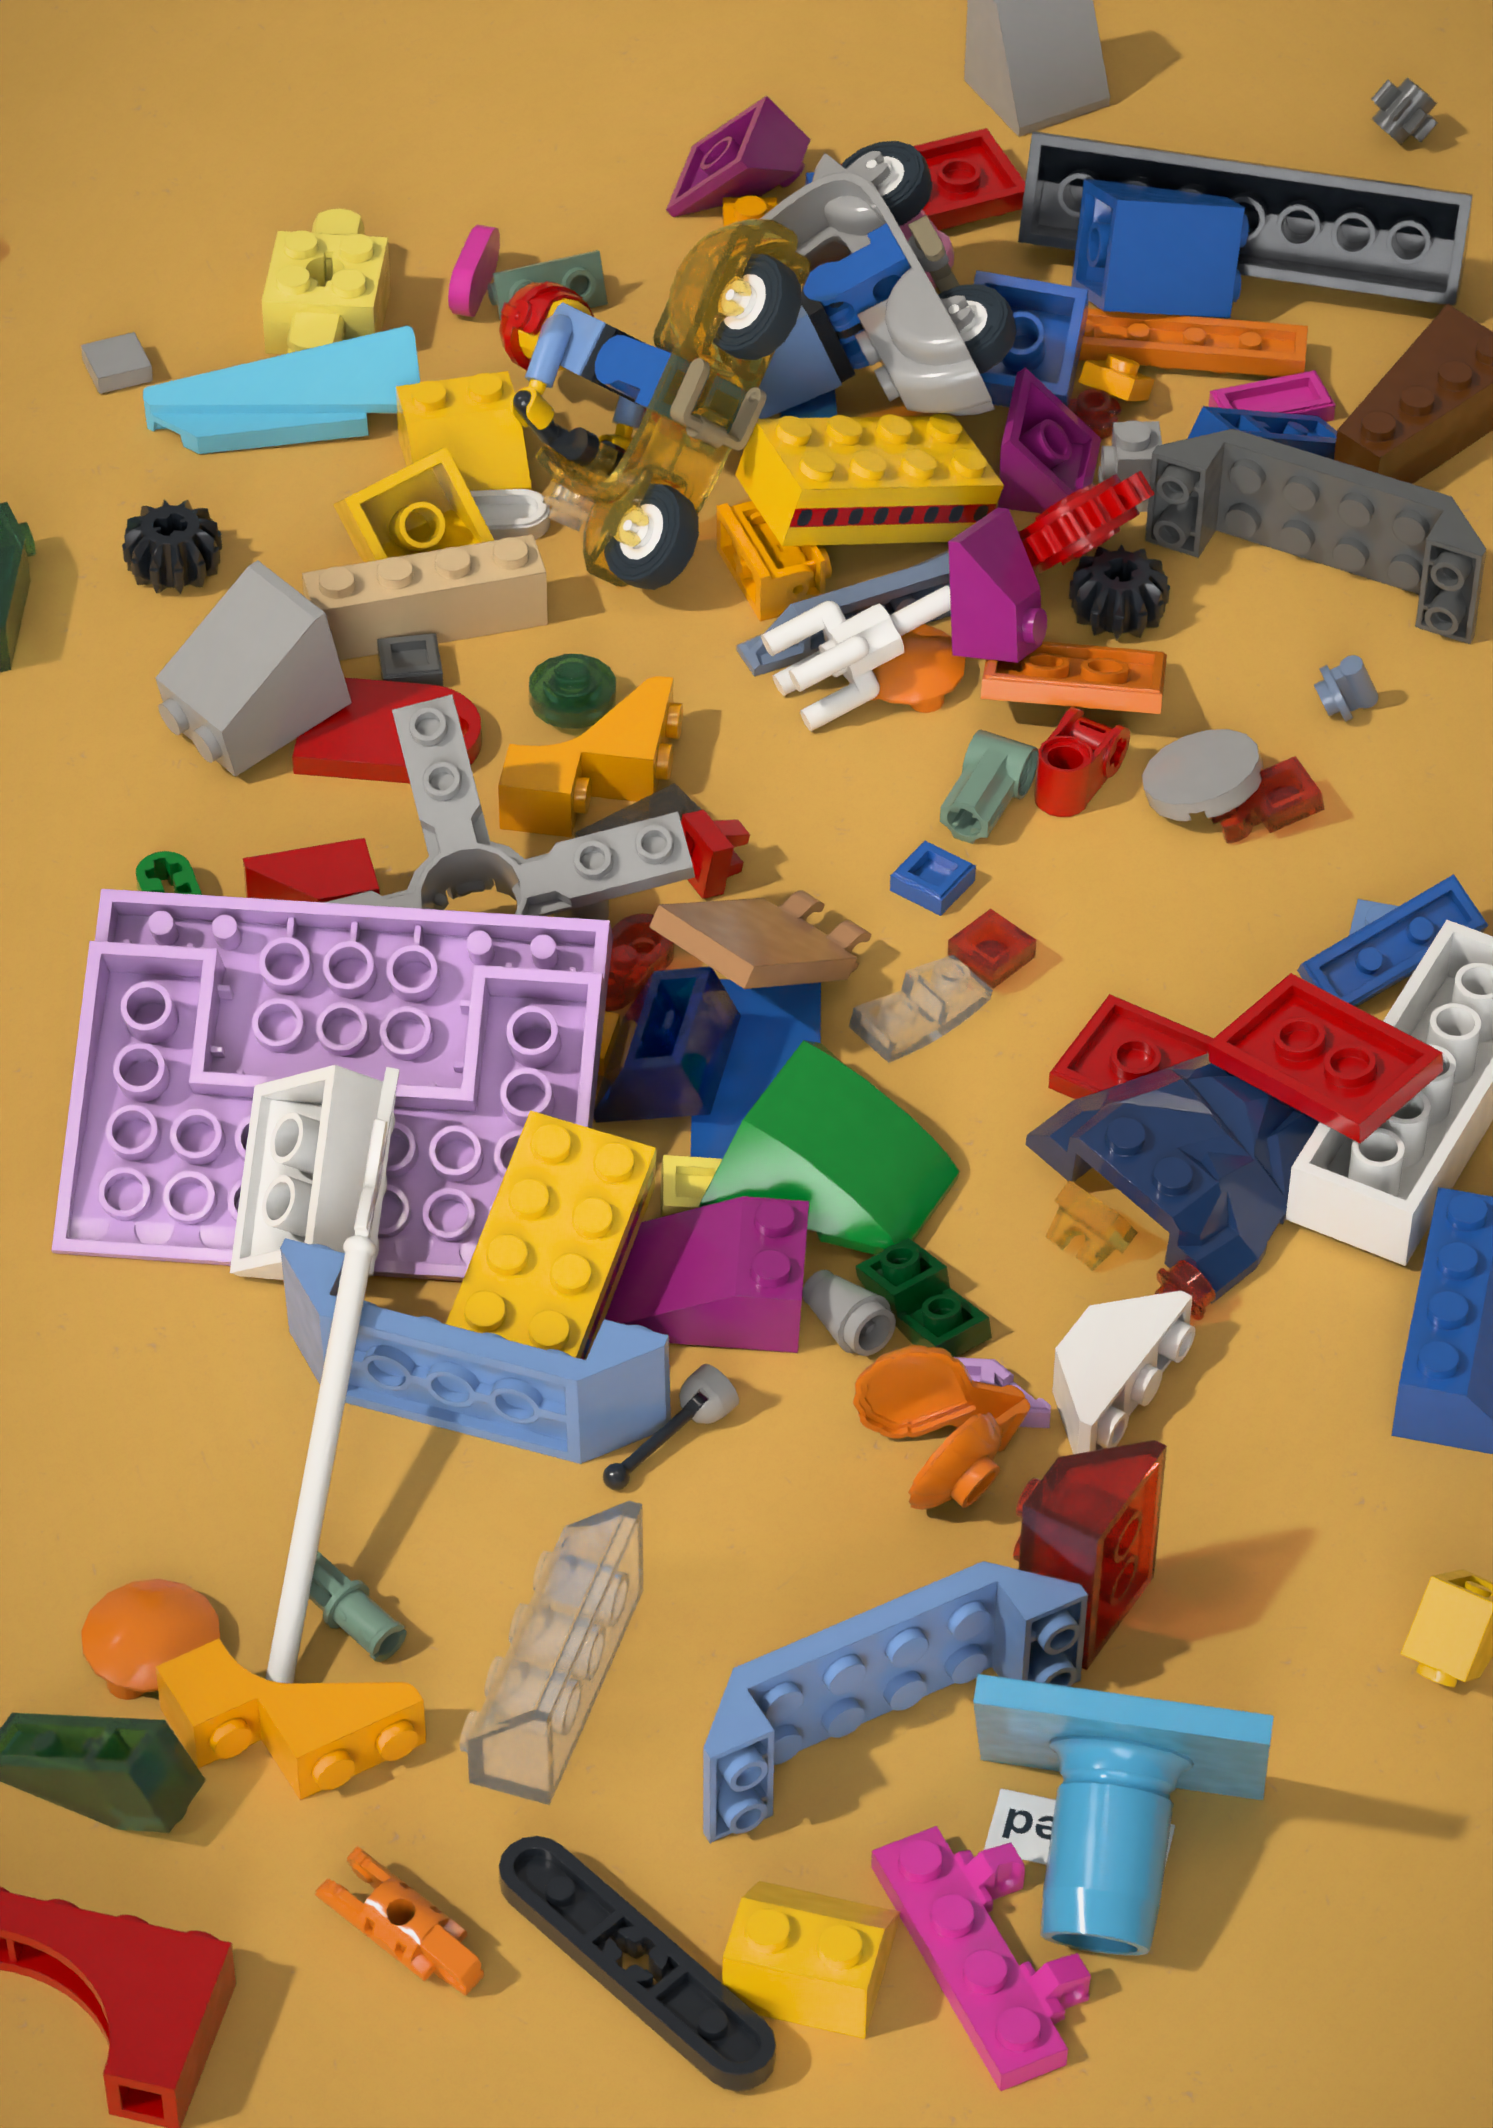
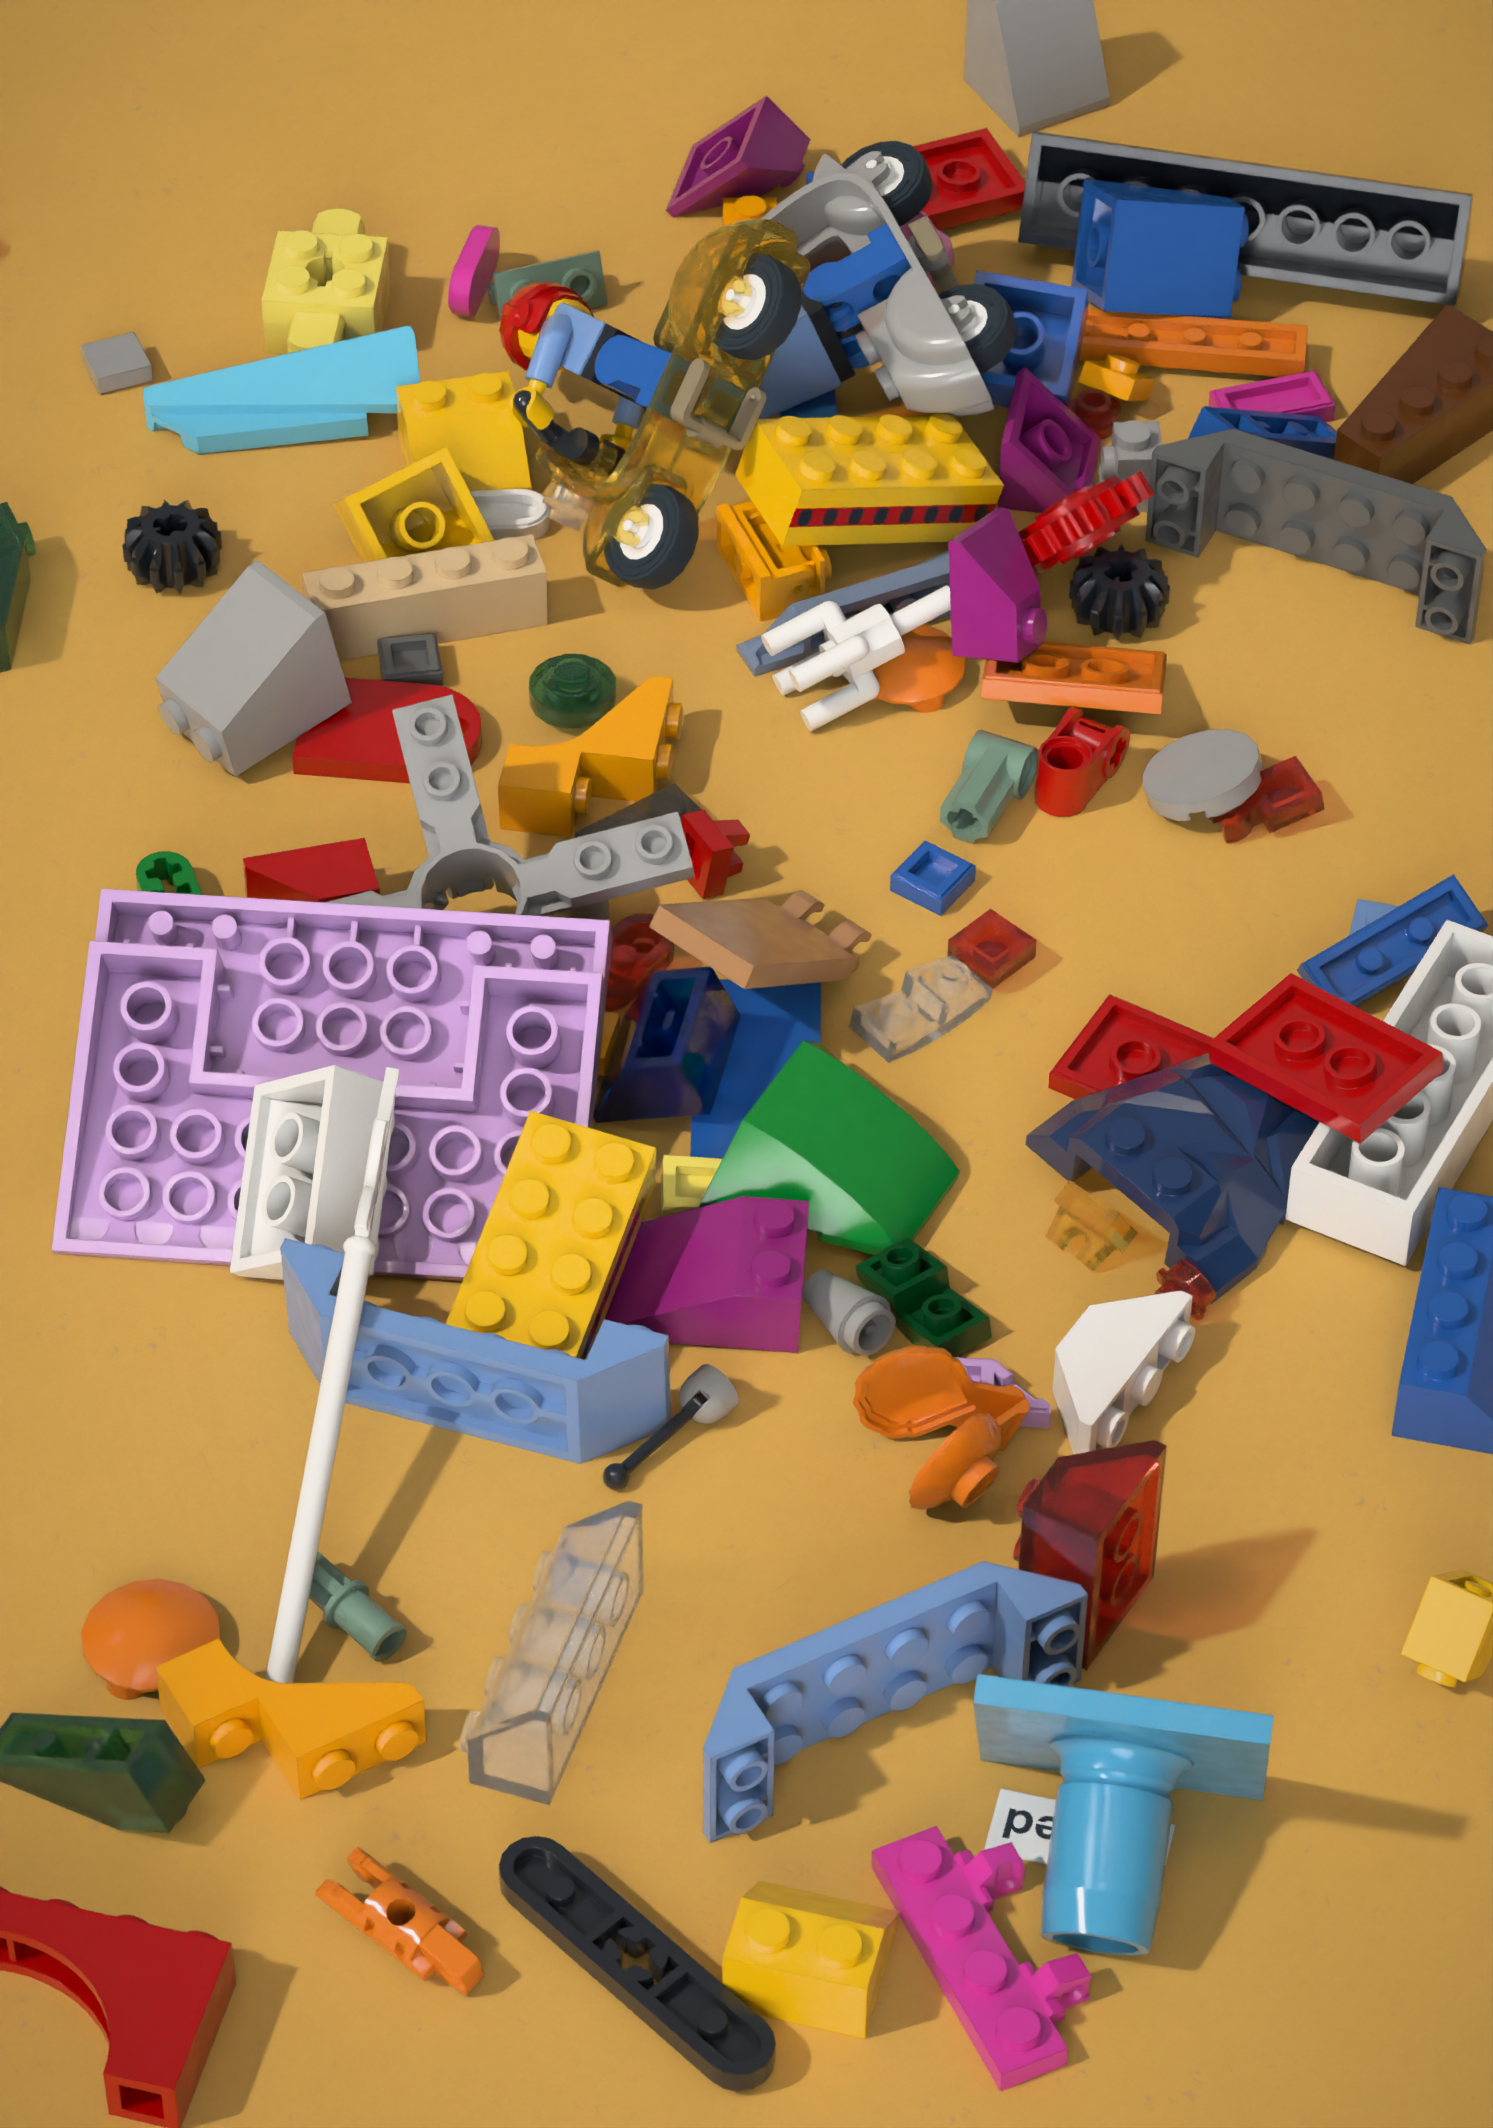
(1346, 687): sand blue plate -> none
(1404, 110): dark grey gear -> none

